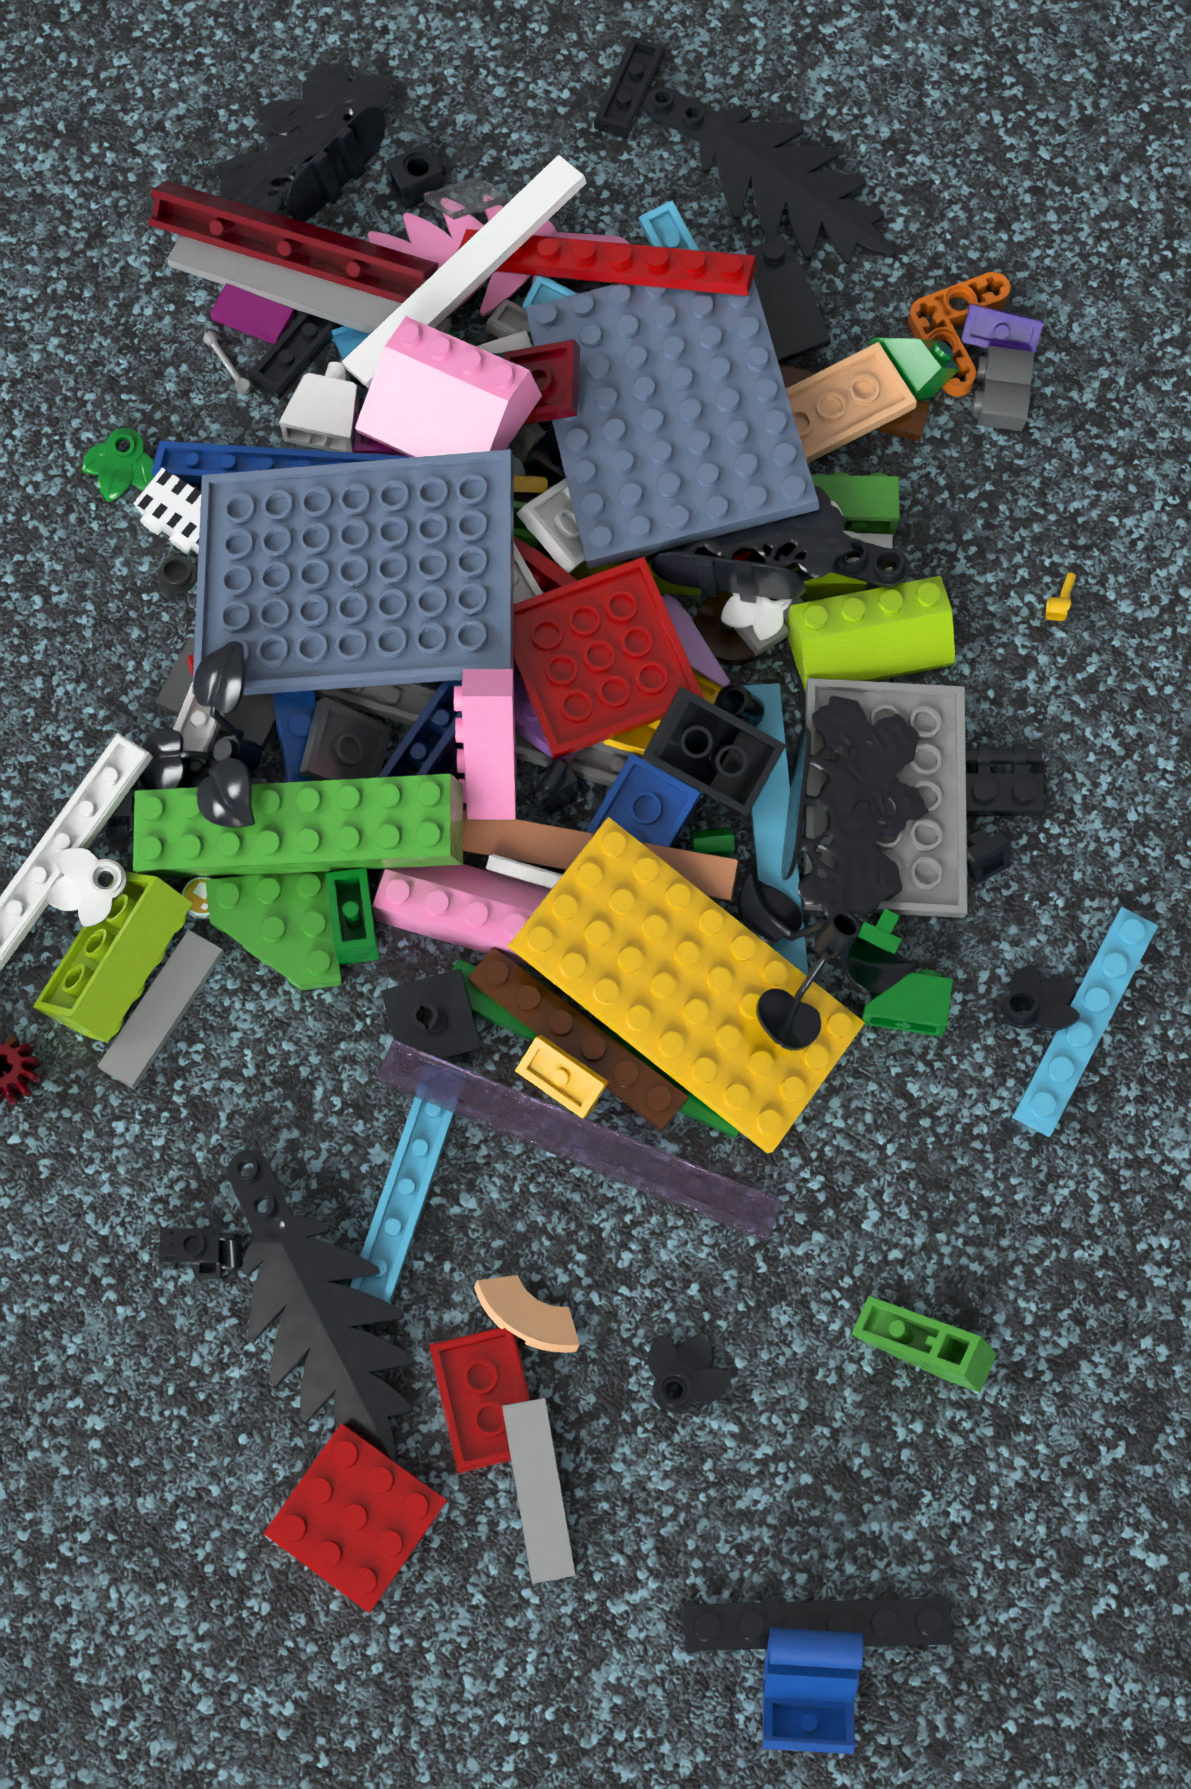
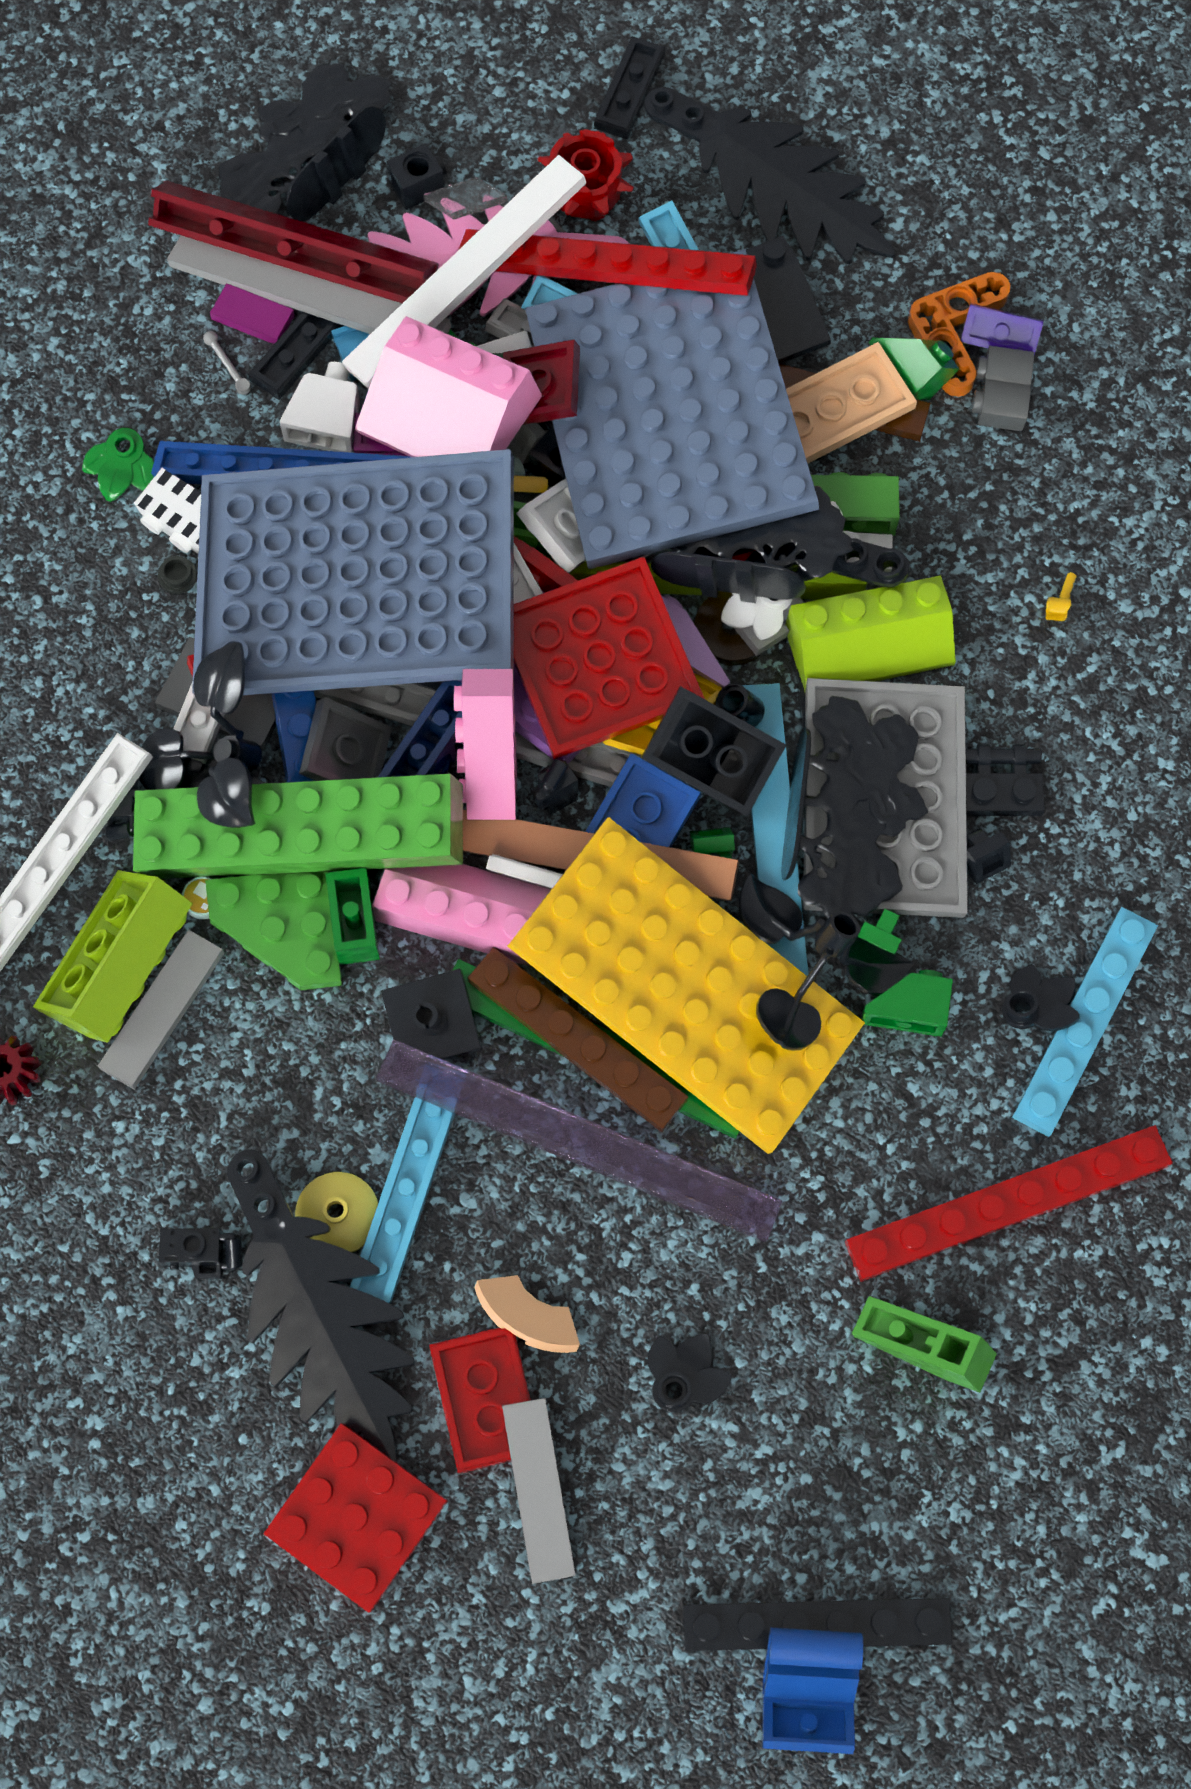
(80, 885): white plate -> none
(355, 1196): none -> light yellow dish
(562, 1076): yellow panel -> none
(602, 167): none -> red brick
(1007, 1203): none -> red plate

